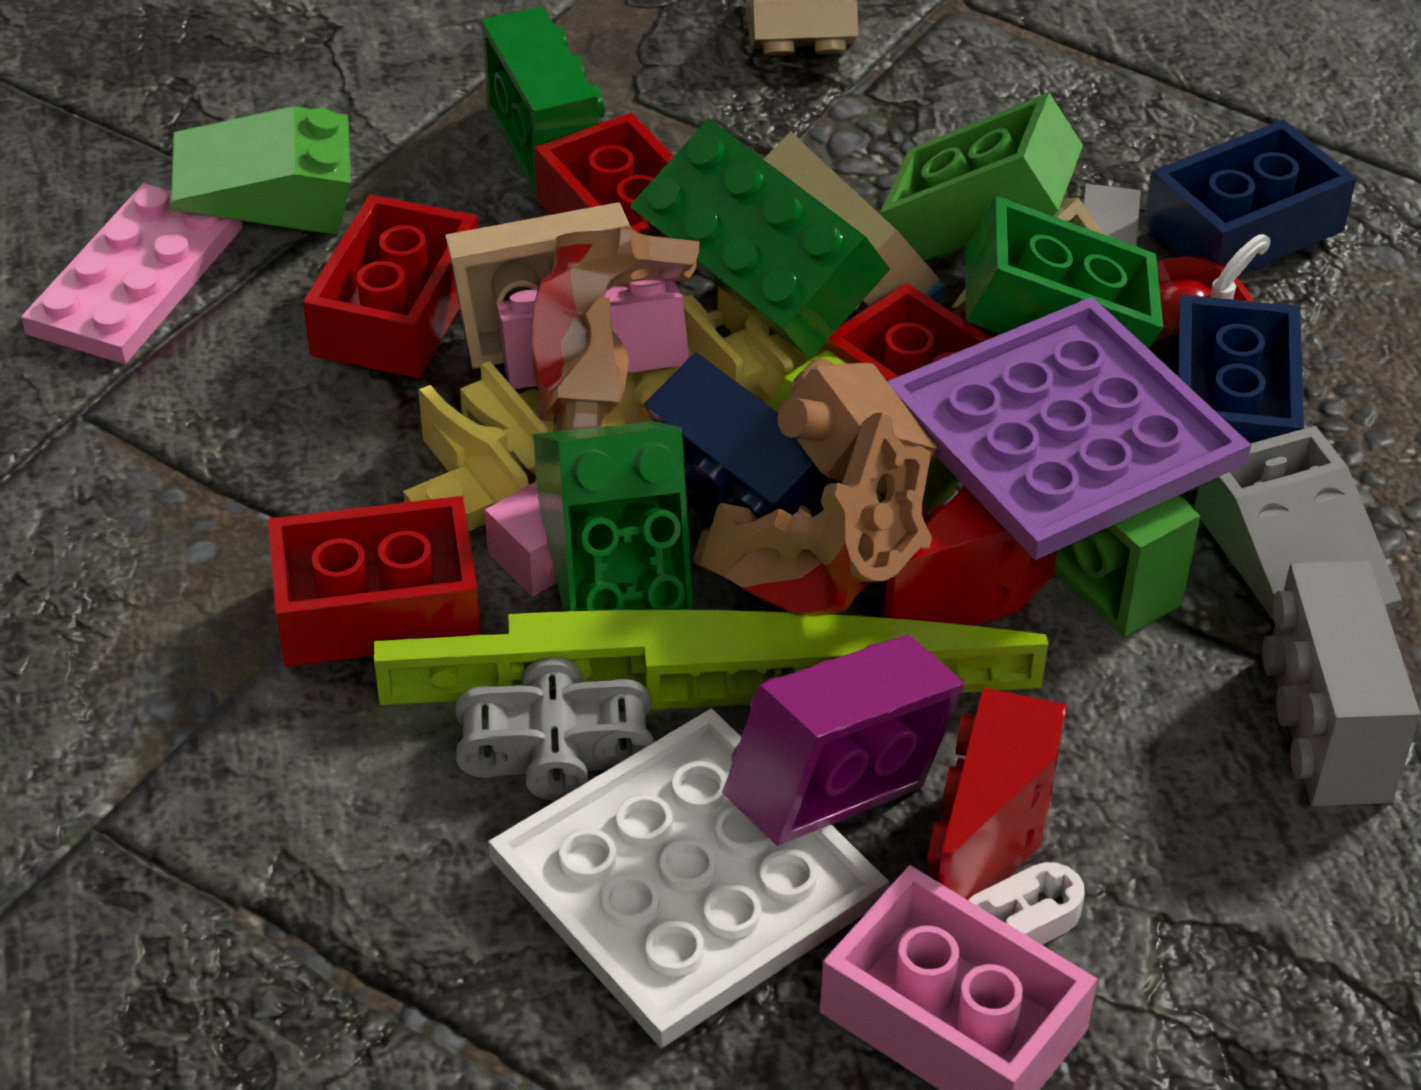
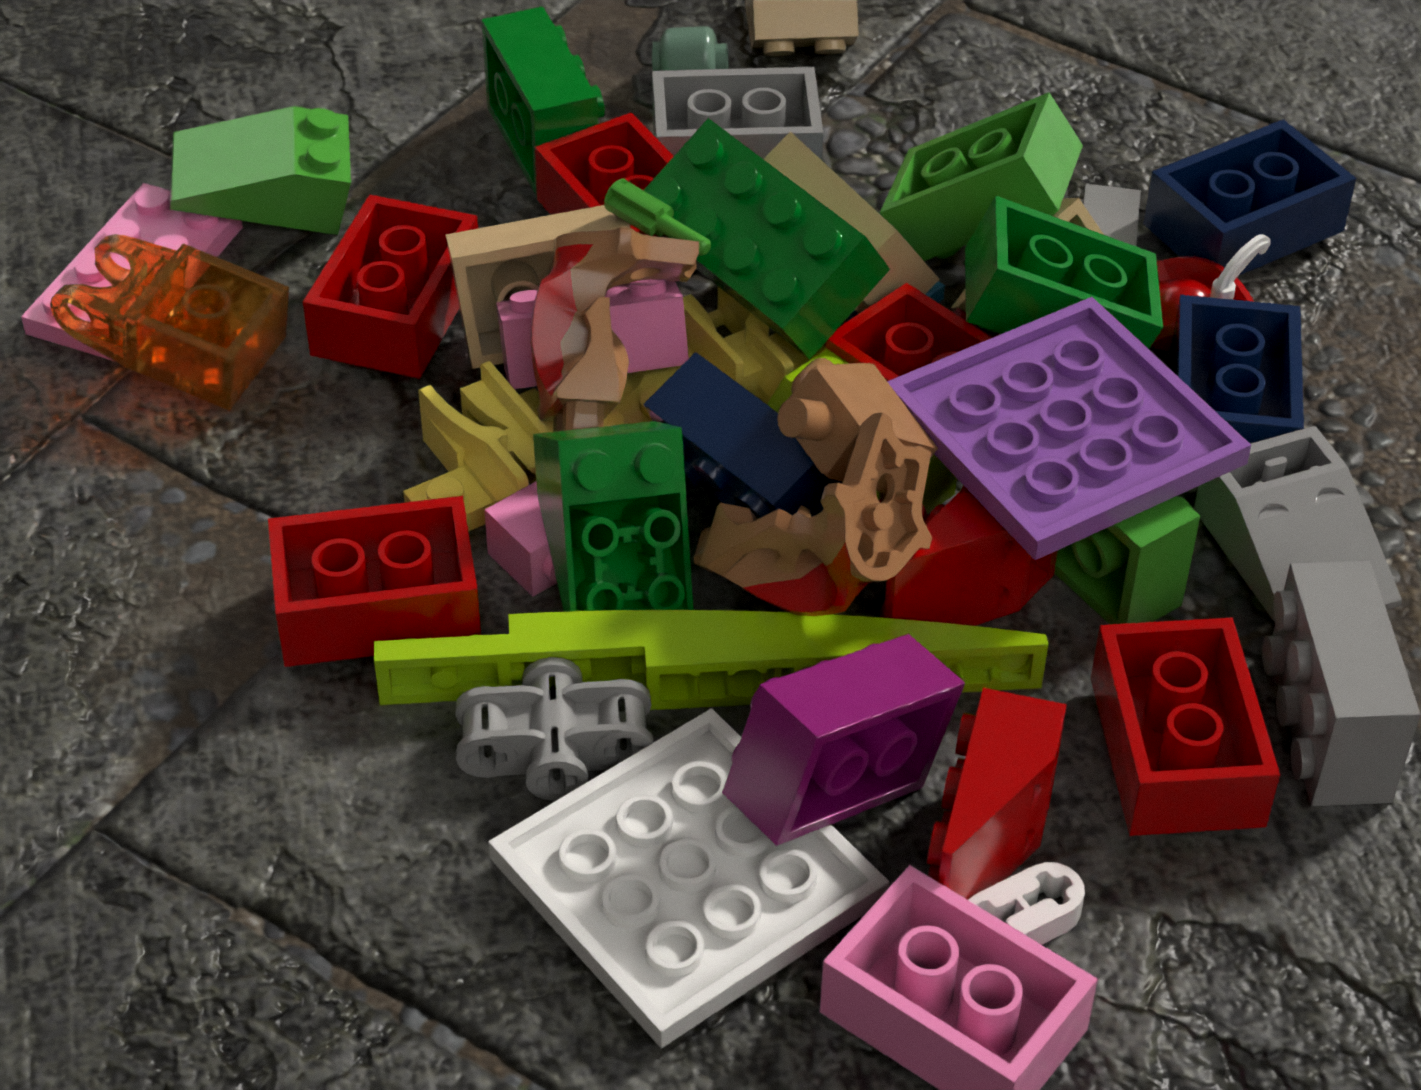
(178, 317): none -> clear orange brick
(649, 214): none -> bright green axle
(689, 50): none -> sand green head
(748, 103): none -> light grey brick
(1183, 727): none -> red brick

